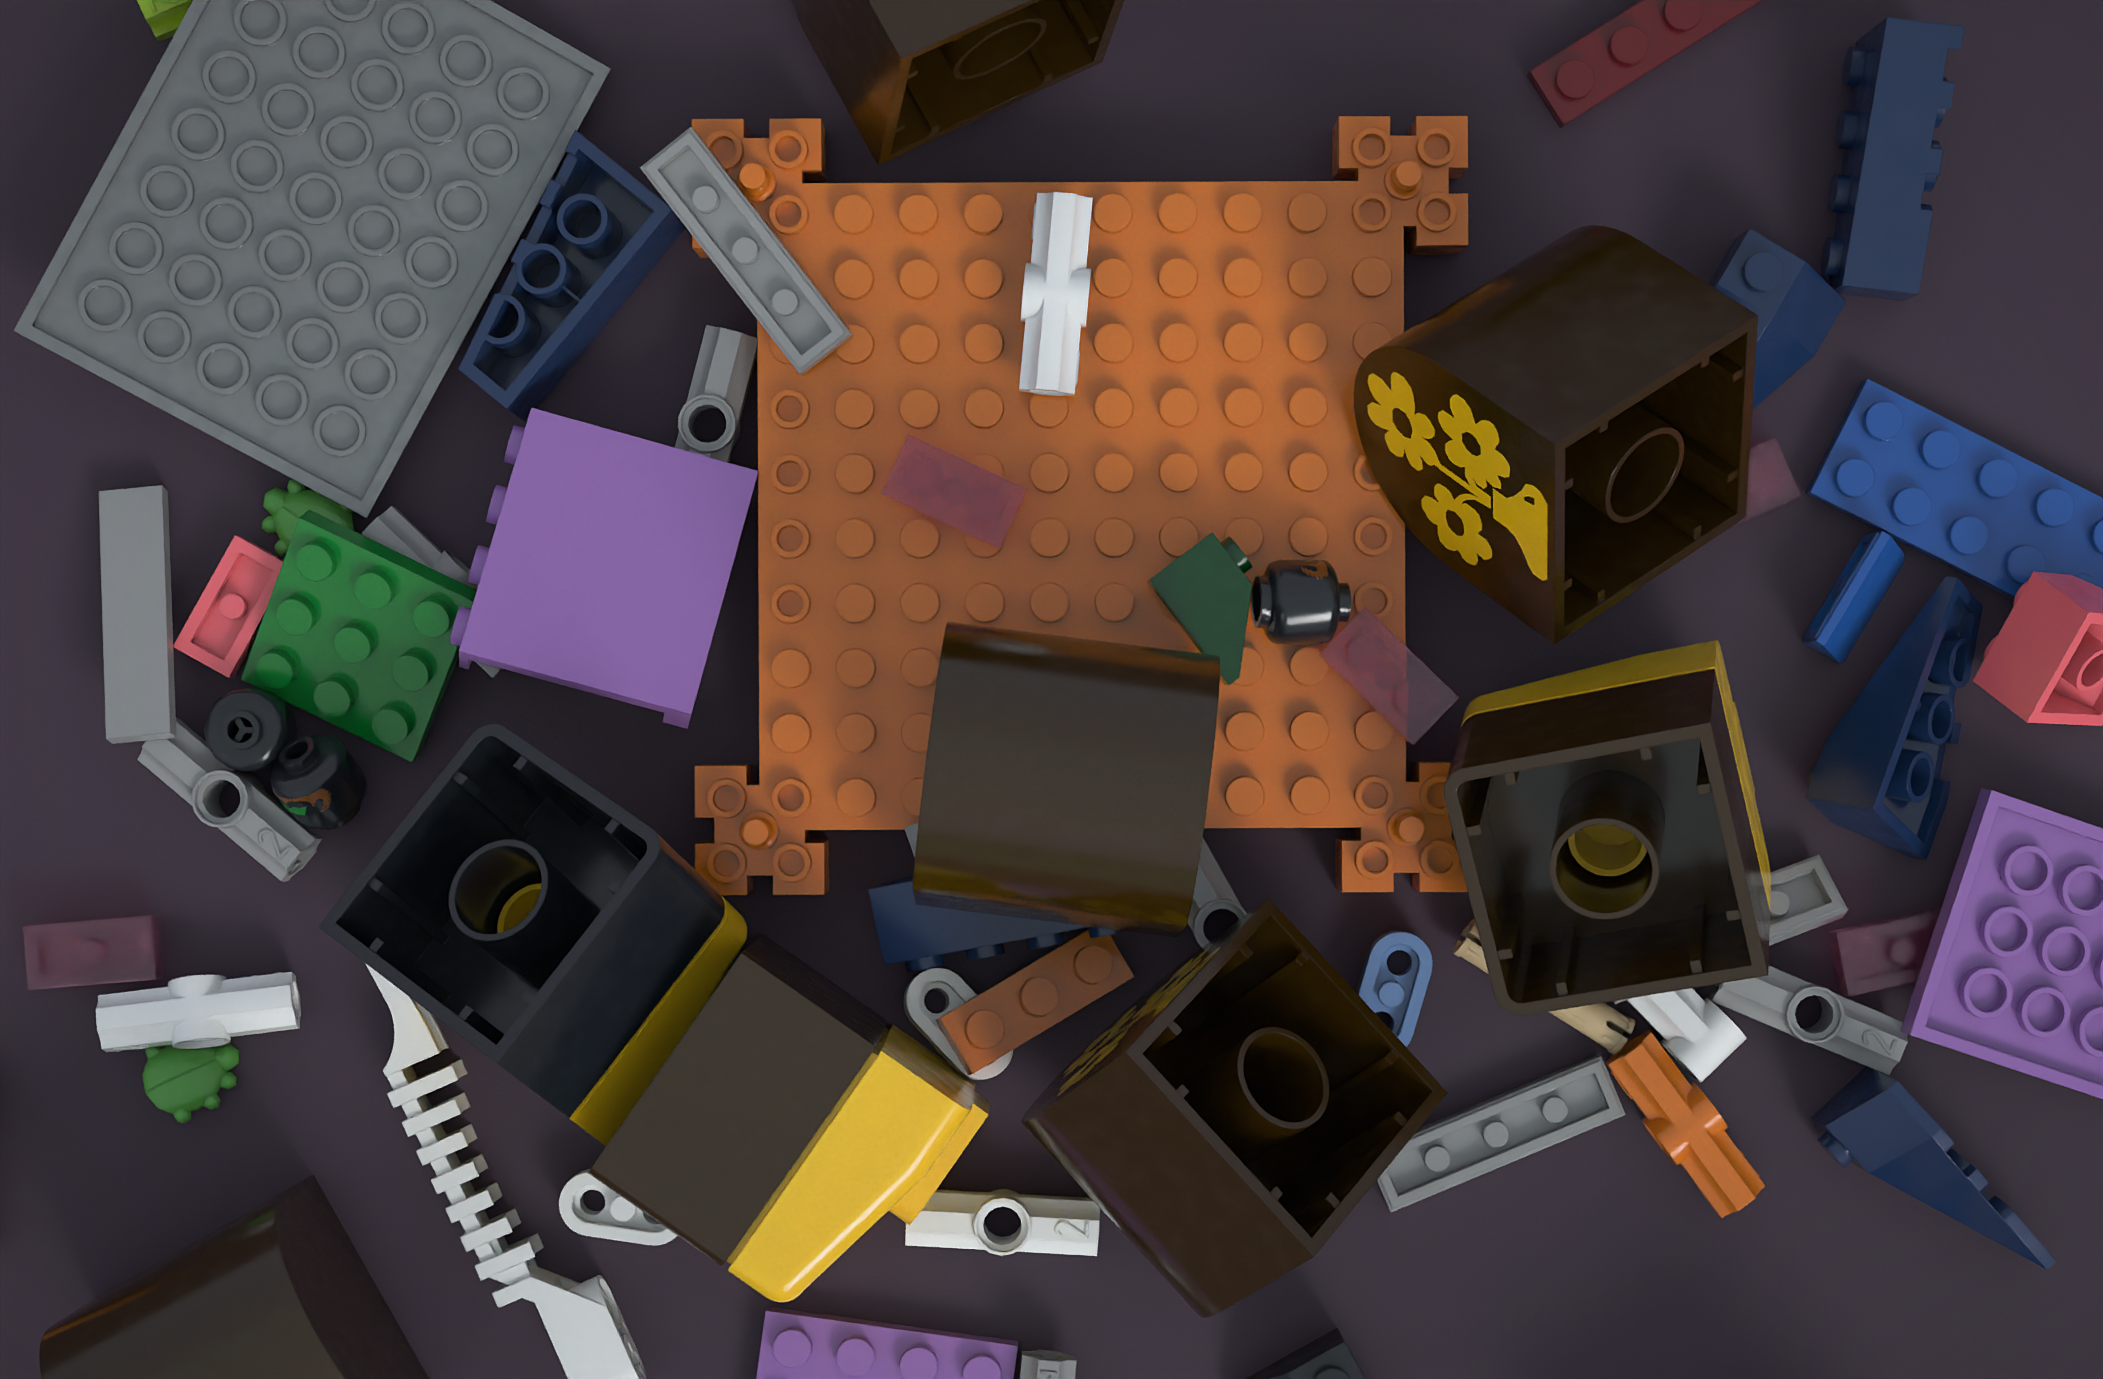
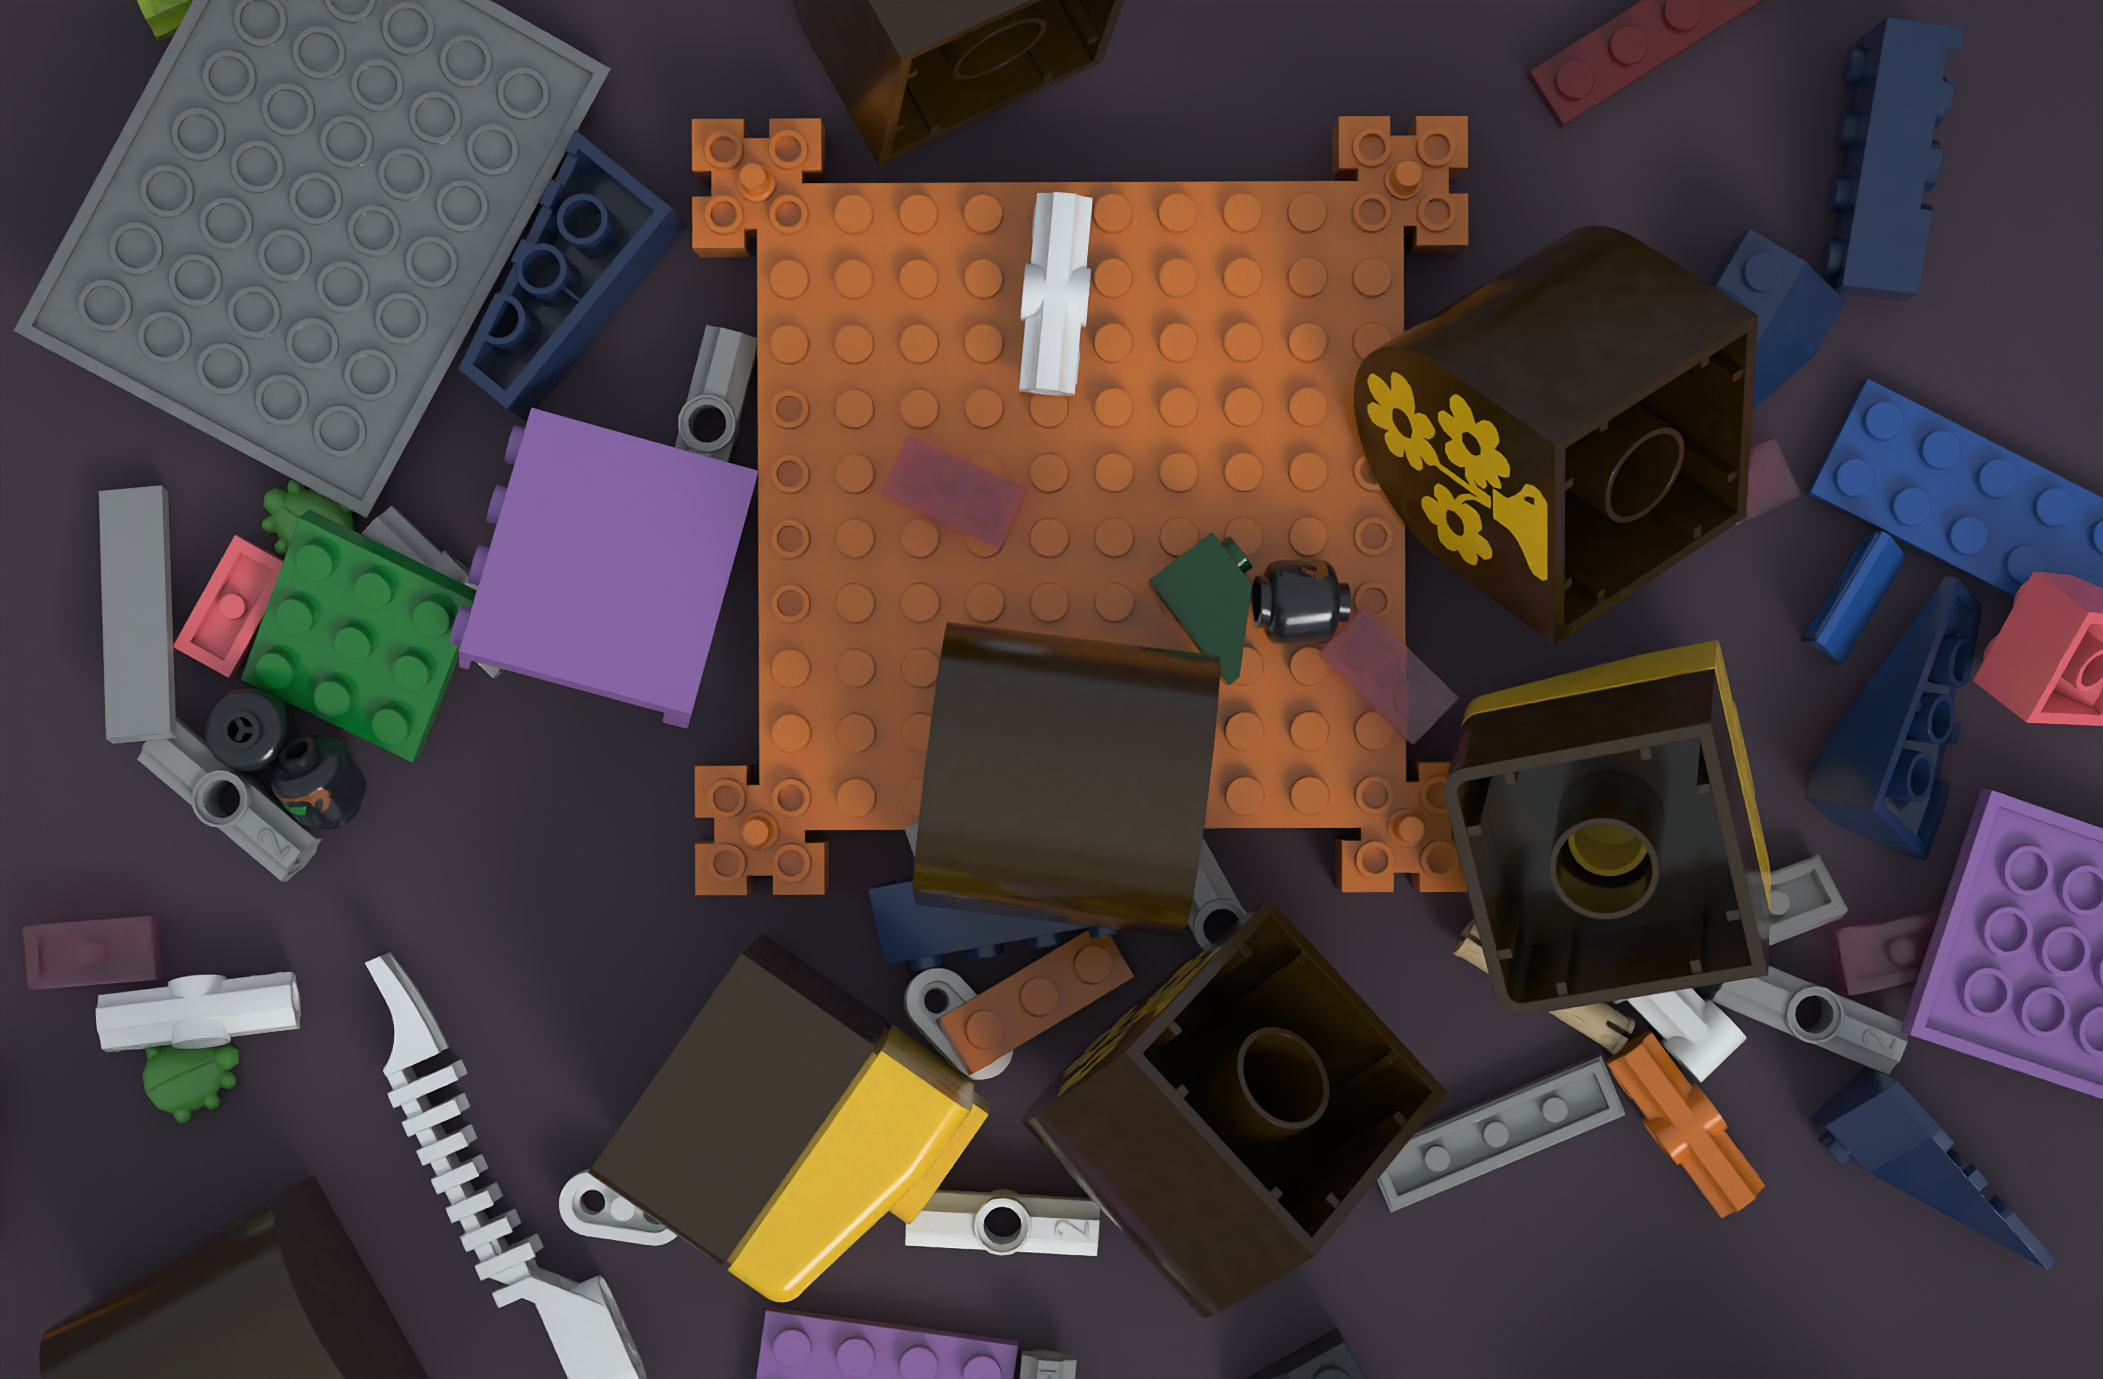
(542, 927): black piece -> none
(746, 251): light grey tile -> none
(1400, 993): medium blue plate -> none

